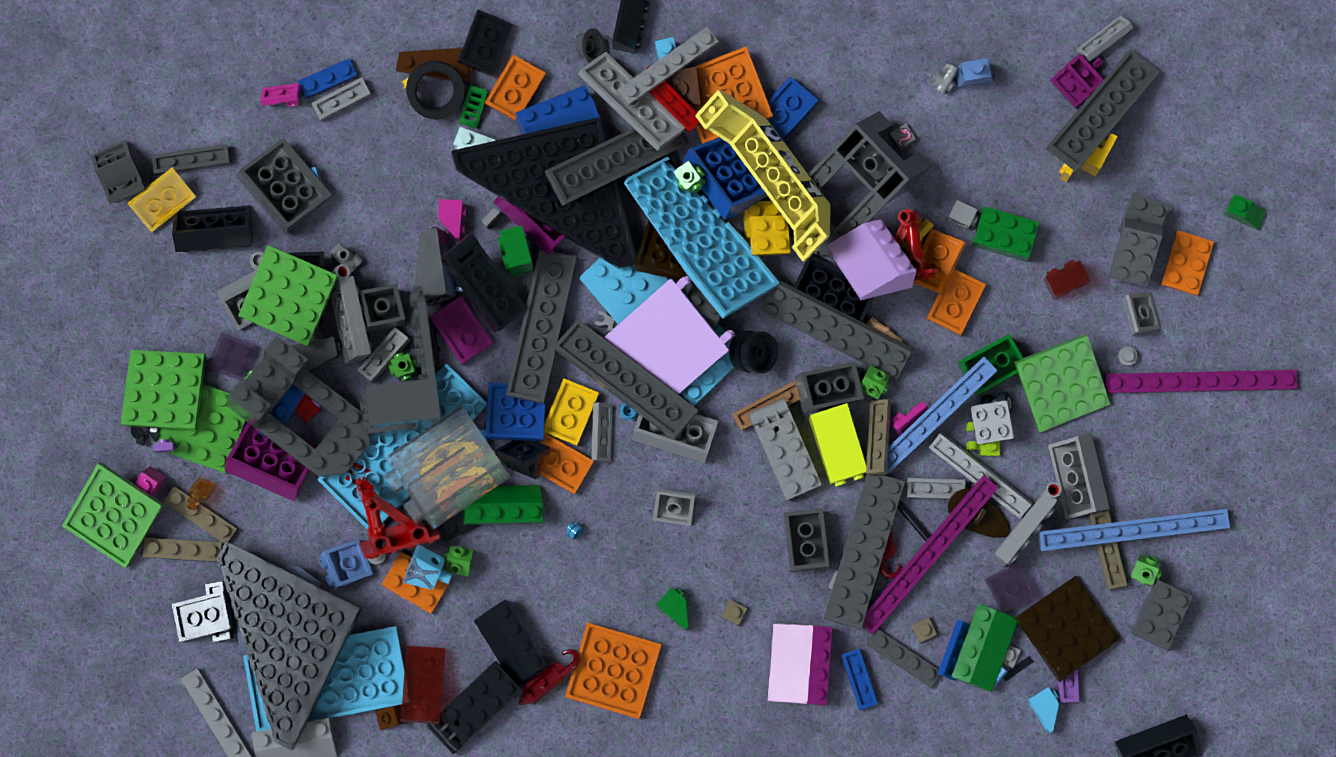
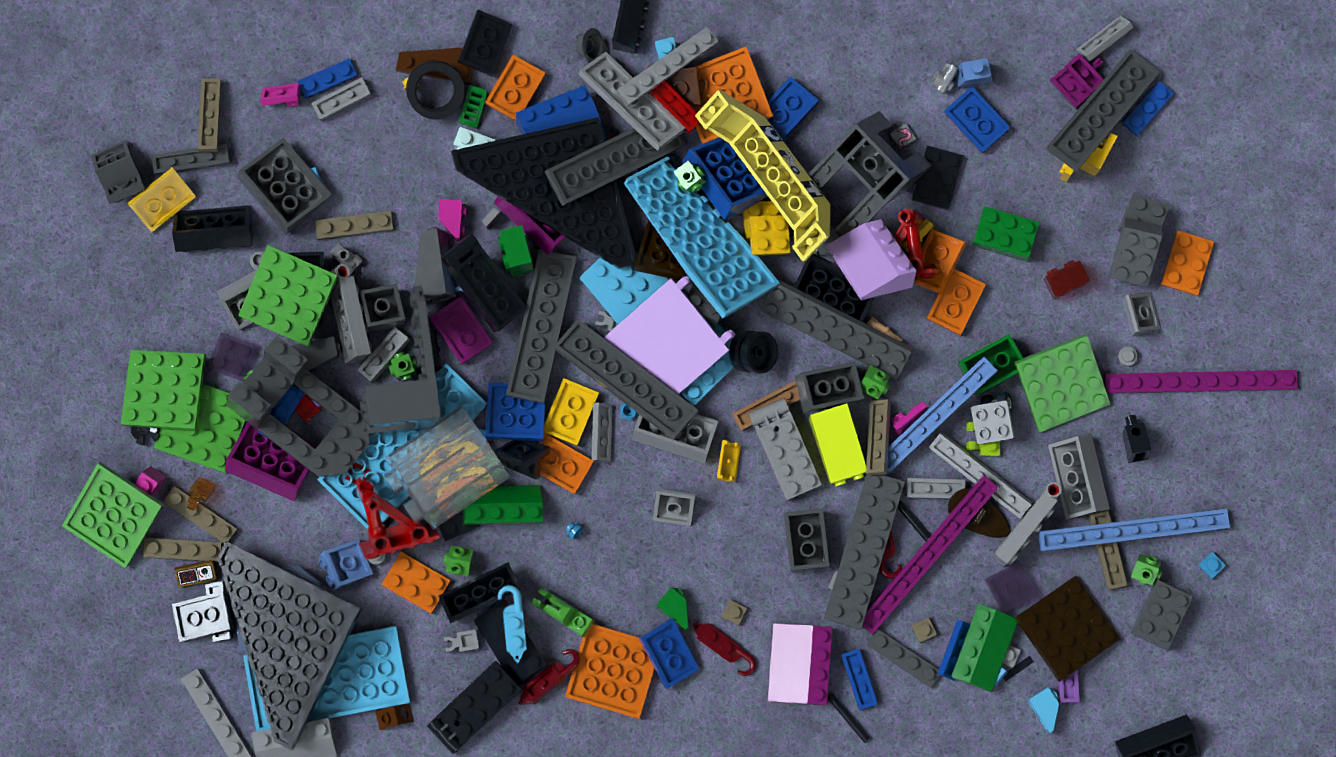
(164, 446): medium lavender plate -> none
(195, 573): none -> tile
(209, 115): none -> dark tan plate
(354, 225): none -> dark tan plate
(423, 685): clear red plate -> none
(426, 569): medium azure torso -> none
(465, 641): none -> light grey plate
(478, 592): none -> black slope
(514, 623): none -> medium azure plate
(564, 613): none -> bright green plate
(668, 653): none -> blue plate
(724, 646): none -> dark red plate
(728, 461): none -> yellow hinge
(848, 718): none -> black bar
(939, 181): none -> black plate
(963, 215): light grey brick -> none
(976, 119): none -> blue plate
(1136, 446): none -> black torso
(1147, 108): none -> blue plate
(1211, 565): none -> dark azure plate
(1245, 212): green slope -> none

